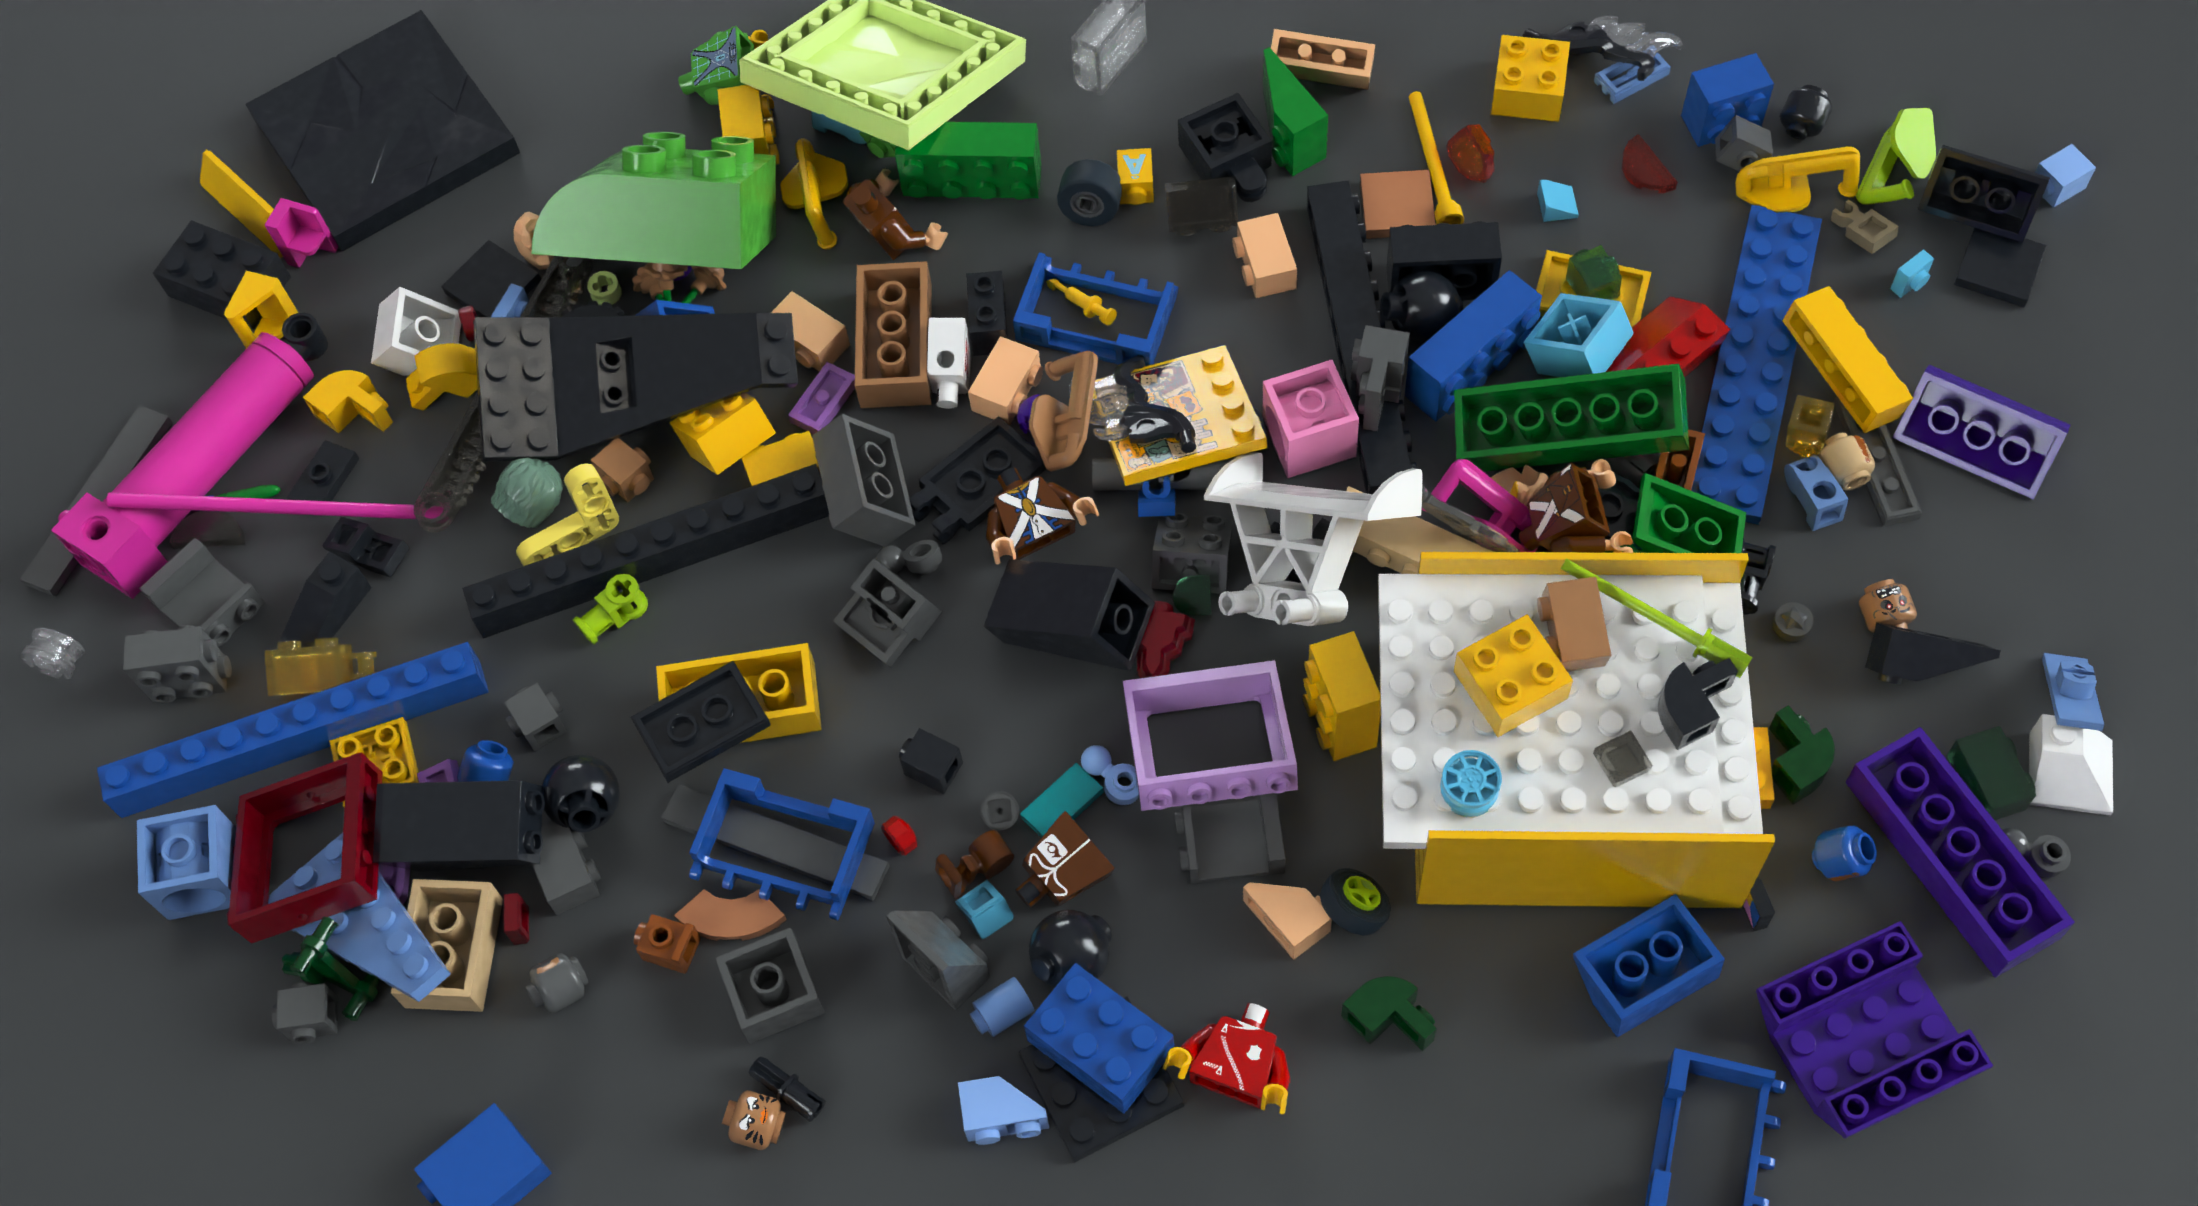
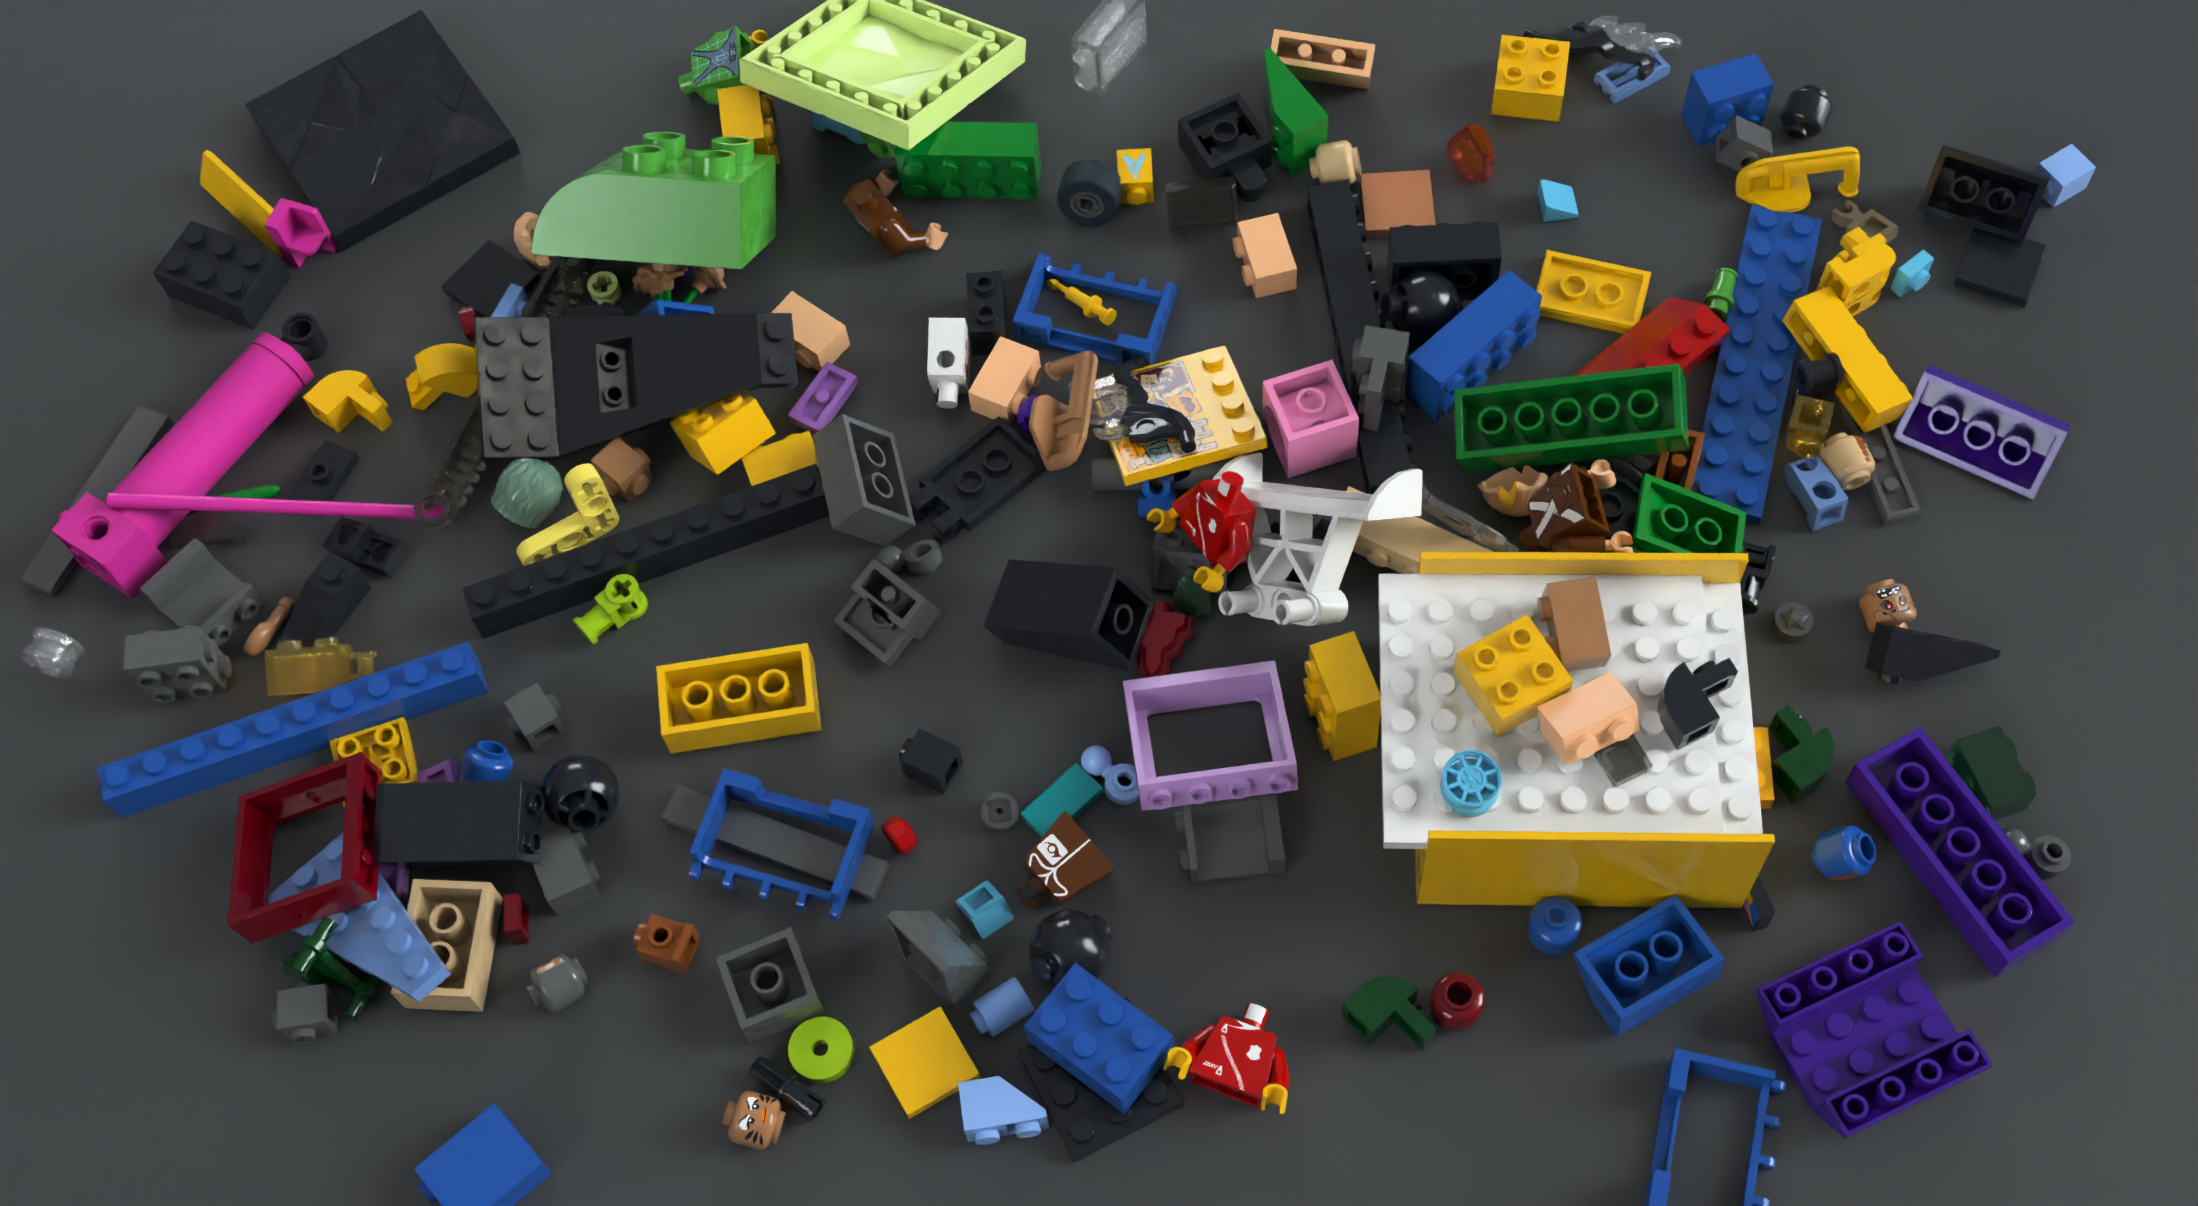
(186, 861): medium blue brick -> none
(265, 631): none -> medium nougat piece
(270, 300): yellow tile -> none
(409, 325): white slope -> none
(700, 721): black tile -> none
(731, 919): nougat tile -> none
(812, 182): yellow piece -> none
(818, 1032): none -> lime piece
(892, 334): medium nougat brick -> none
(924, 1062): none -> yellow tile
(986, 856): reddish brown leg -> none
(1032, 515): torso -> none
(1218, 523): none -> red torso
(1289, 915): light nougat slope -> none
(1335, 162): none -> tan head
(1355, 901): black wheel -> none
(1447, 209): yellow piece -> none
(1454, 990): none -> dark red head
(1508, 510): dark pink piece -> none
(1554, 925): none -> blue head
(1578, 336): medium azure brick -> none
(1588, 718): none -> light nougat brick
(1594, 274): clear green brick -> none
(1644, 167): clear red tile -> none
(1707, 646): lime piece -> none
(1720, 297): none -> bright green pin
(1818, 377): none -> black connector
(1859, 270): none -> yellow hips
(1911, 140): lime piece -> none
(2071, 767): white slope -> none
(2073, 691): medium blue piece -> none

